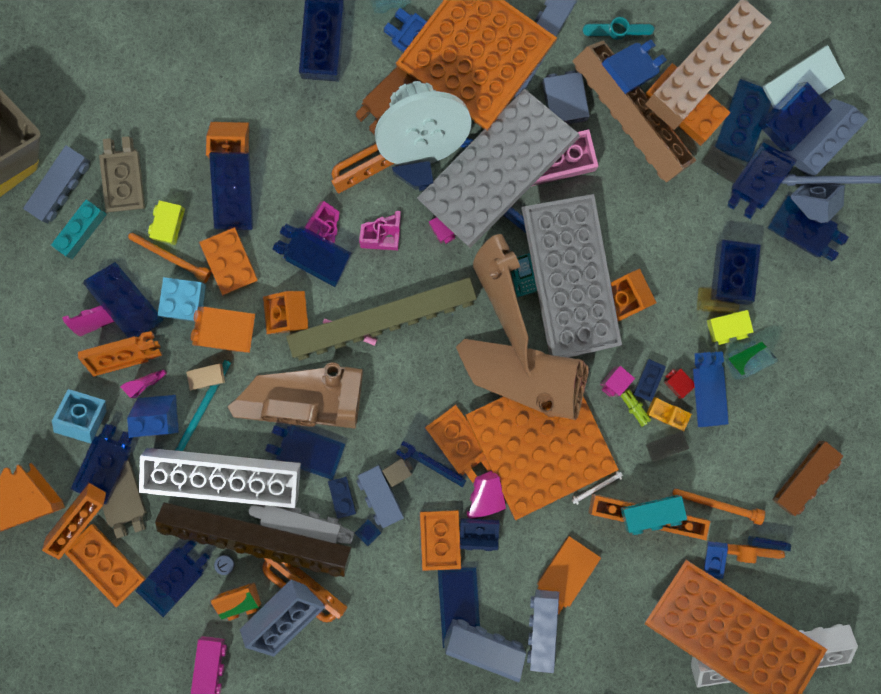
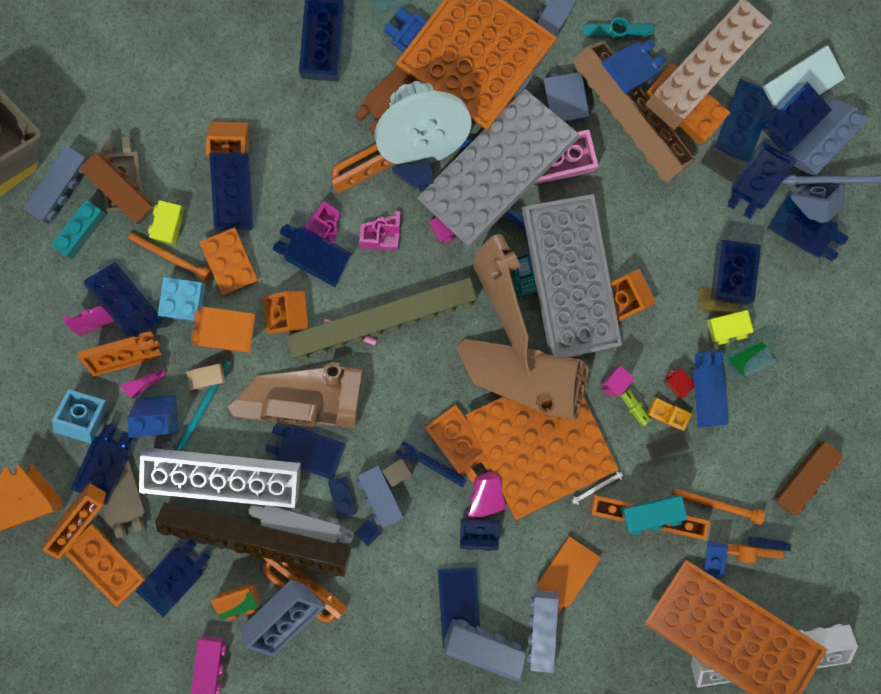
(117, 187): none -> dark orange brick
(224, 564): sand blue tile -> none
(440, 540): orange plate -> none
(649, 380): dark blue plate -> none

